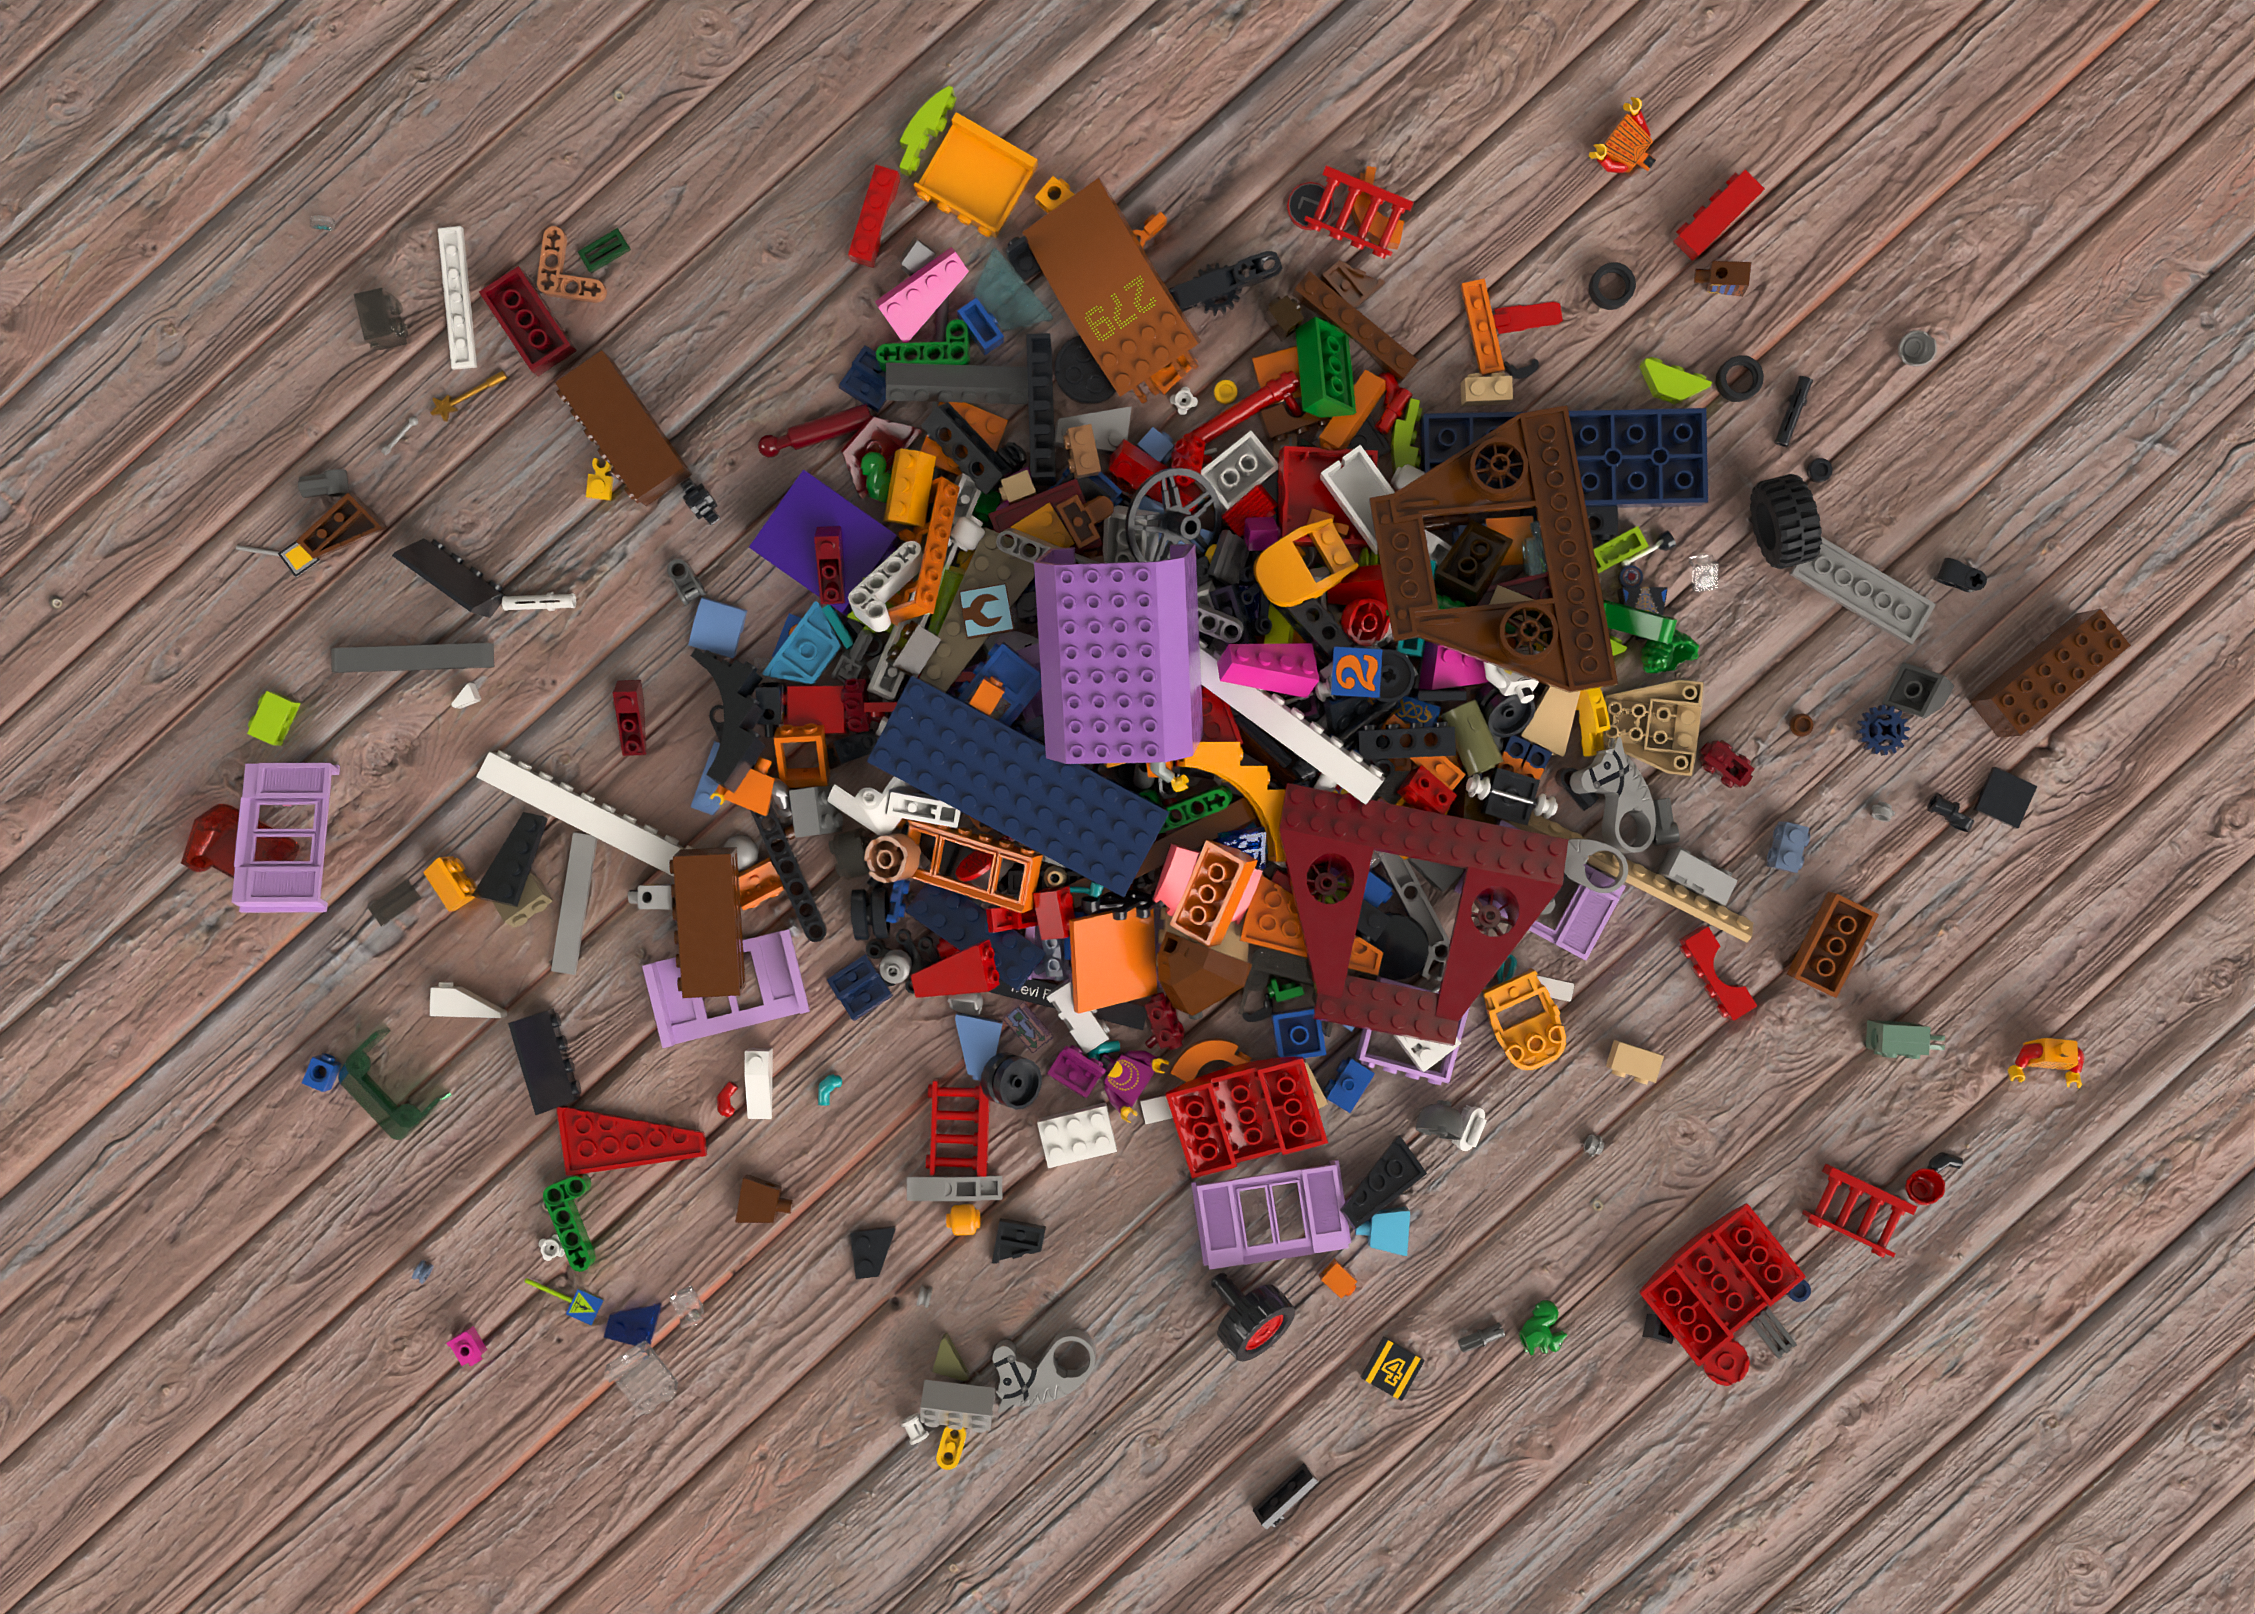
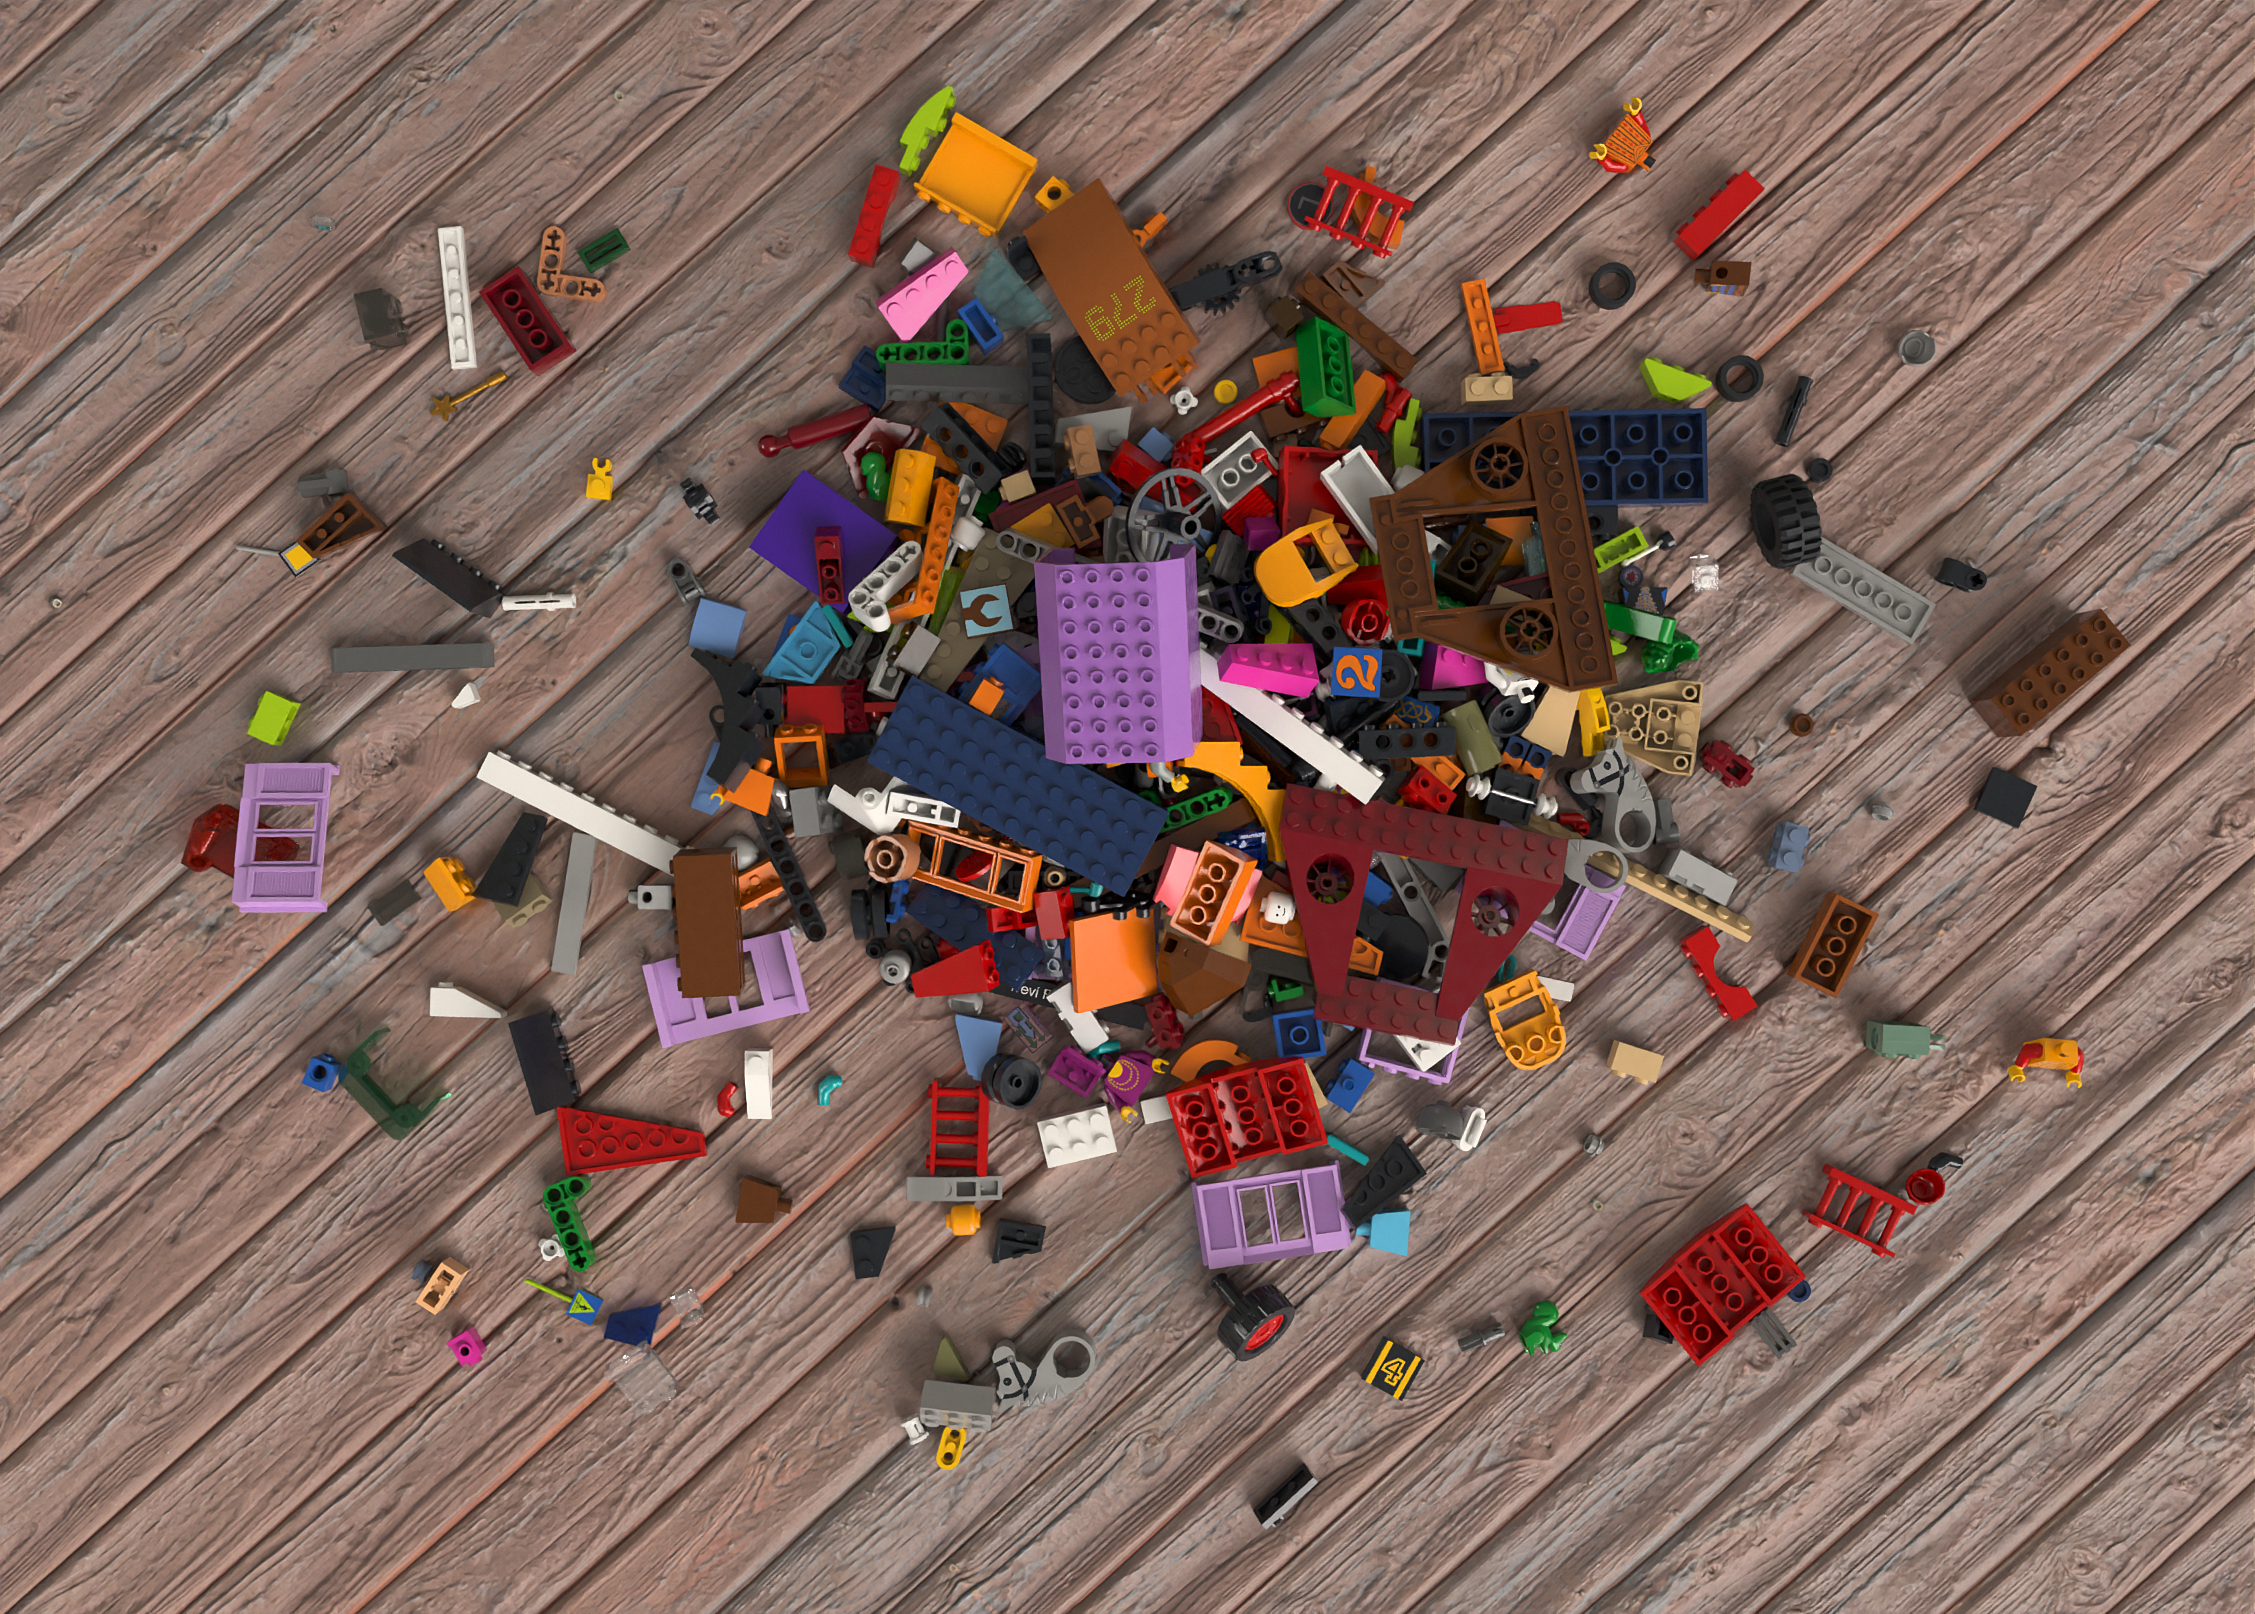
(412, 422): light grey hinge -> none
(442, 1285): none -> light nougat brick
(622, 429): reddish brown brick -> none
(630, 716): dark red slope -> none
(859, 987): dark blue slope -> none
(1261, 455): none -> red hand
(1278, 907): none -> white head
(1338, 1279): orange brick -> none
(1347, 1148): none -> teal tile
(1576, 821): none -> red arm
(1596, 825): none -> black piece
(1727, 1364): red tile -> none
(1890, 723): dark blue gear -> none
(1918, 691): dark grey slope -> none
(1950, 812): black connector -> none

